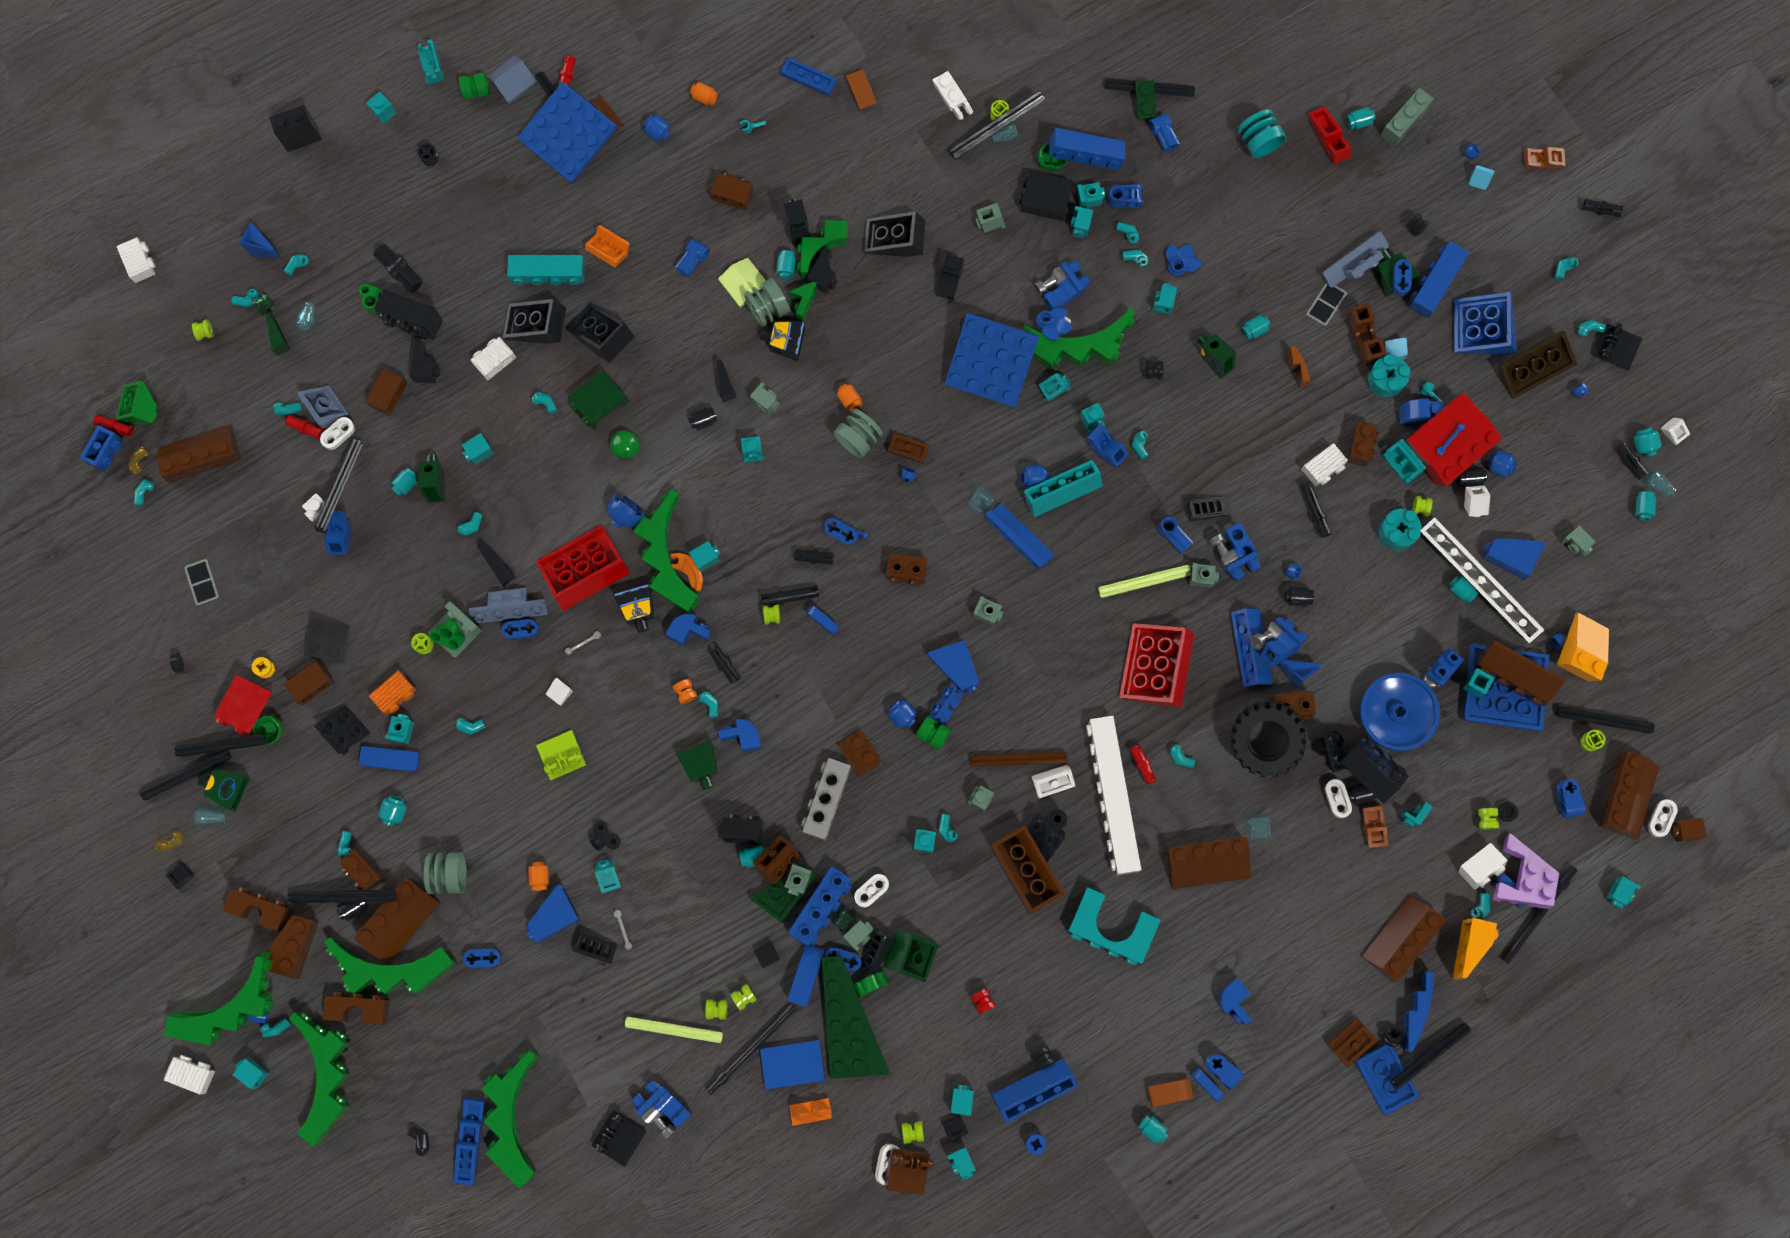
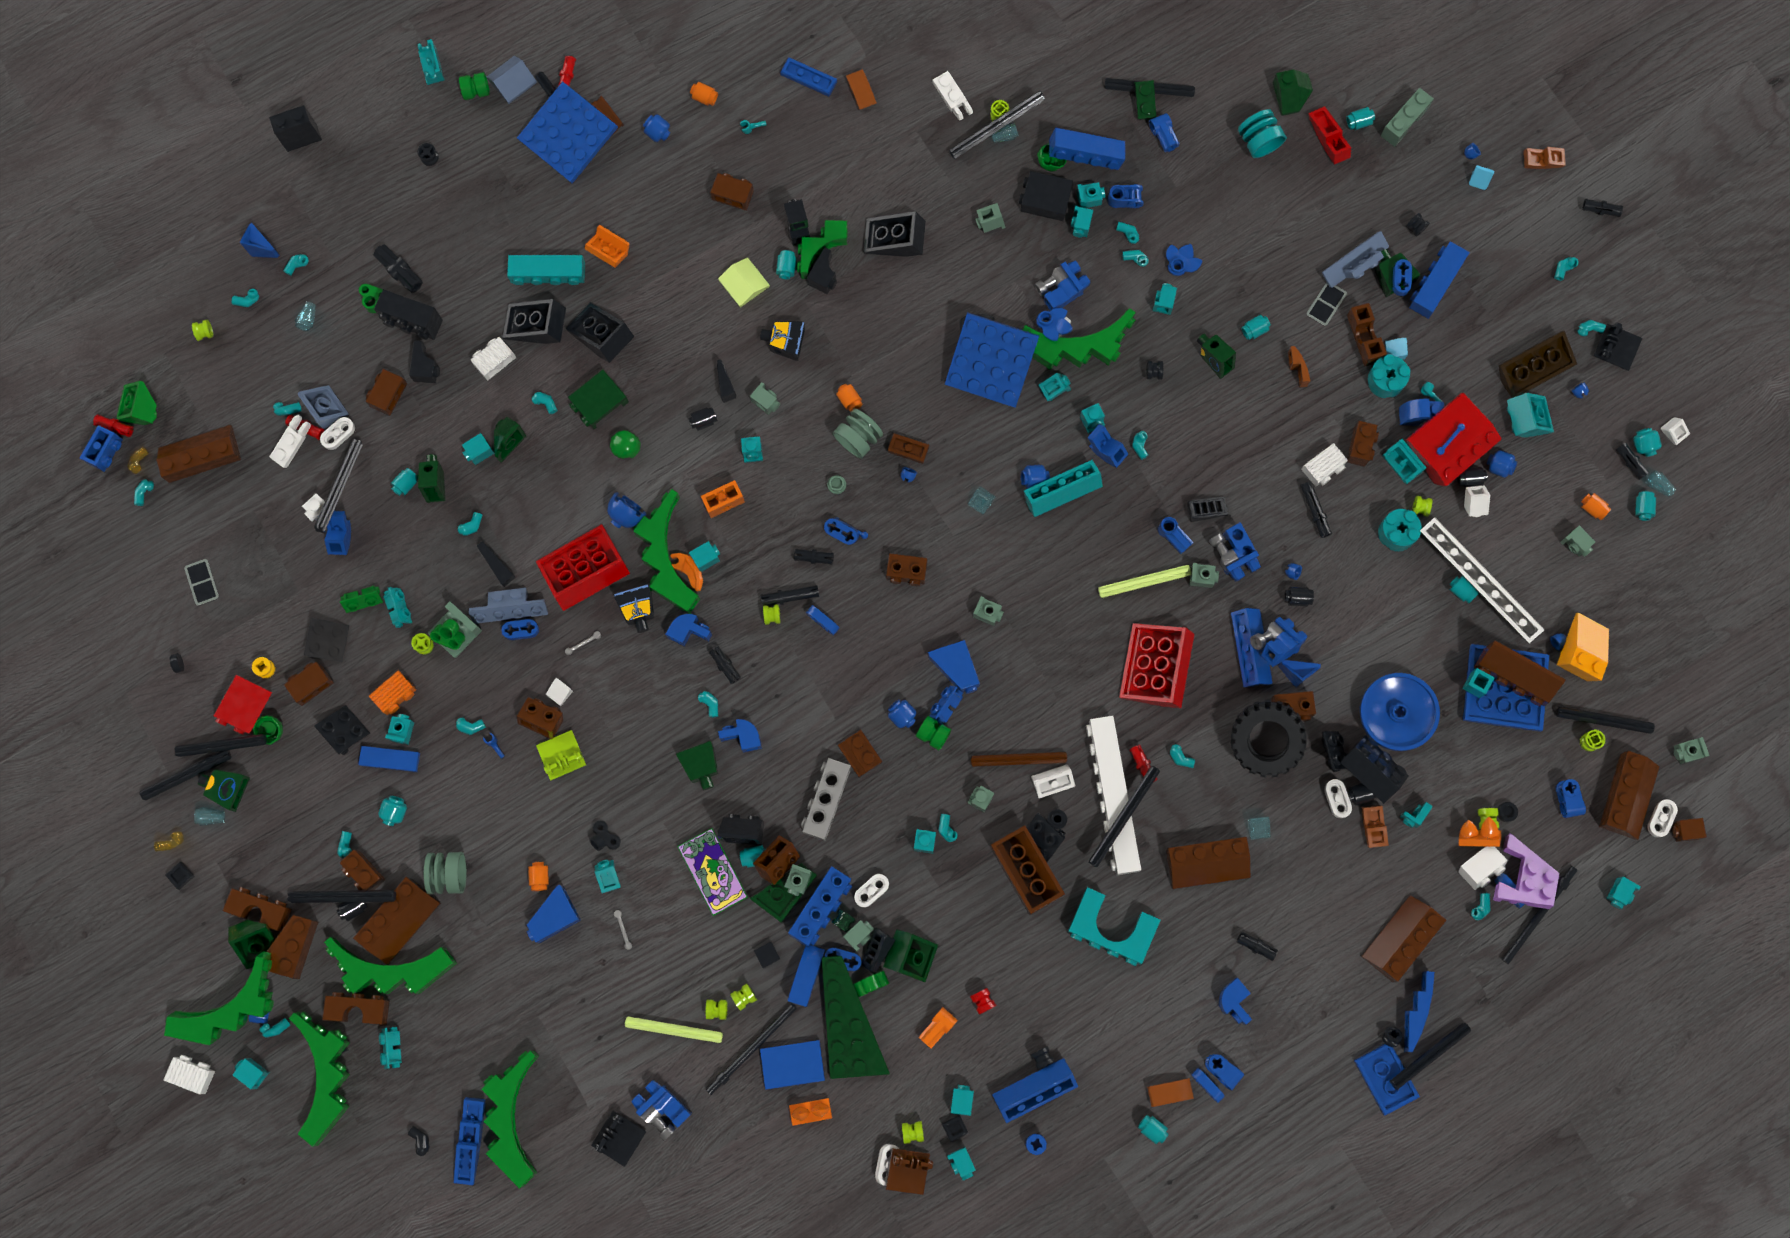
(136, 259): white brick -> none
(249, 940): none -> dark green slope
(262, 303): clear green wheel -> none
(277, 340): dark green slope -> none
(290, 442): none -> white hinge
(353, 601): none -> green hinge
(381, 108): teal brick -> none
(388, 1040): none -> teal hinge
(395, 599): none -> teal hinge
(482, 953): blue beam -> none
(493, 743): none -> blue hand
(506, 438): none -> dark green slope
(540, 717): none -> reddish brown brick
(578, 943): black slope -> none
(685, 691): orange wheel -> none
(694, 254): blue piece -> none
(712, 872): none -> tile
(722, 499): none -> orange brick
(766, 302): sand green wheel -> none
(805, 296): green slope -> none
(836, 484): none -> sand green plate
(939, 1026): none -> orange piece
(950, 277): black arch -> none
(1019, 536): blue panel -> none
(1124, 816): none -> black axle
(1257, 946): none -> black pin
(1292, 90): none -> dark green slope
(1352, 1042): reddish brown plate -> none
(1442, 668): blue hips -> none
(1473, 944): light orange slope -> none
(1485, 325): blue slope -> none
(1487, 836): none -> orange tile
(1514, 555): blue slope -> none
(1529, 415): none -> teal slope
(1595, 506): none -> orange brick
(1697, 747): none -> sand green brick

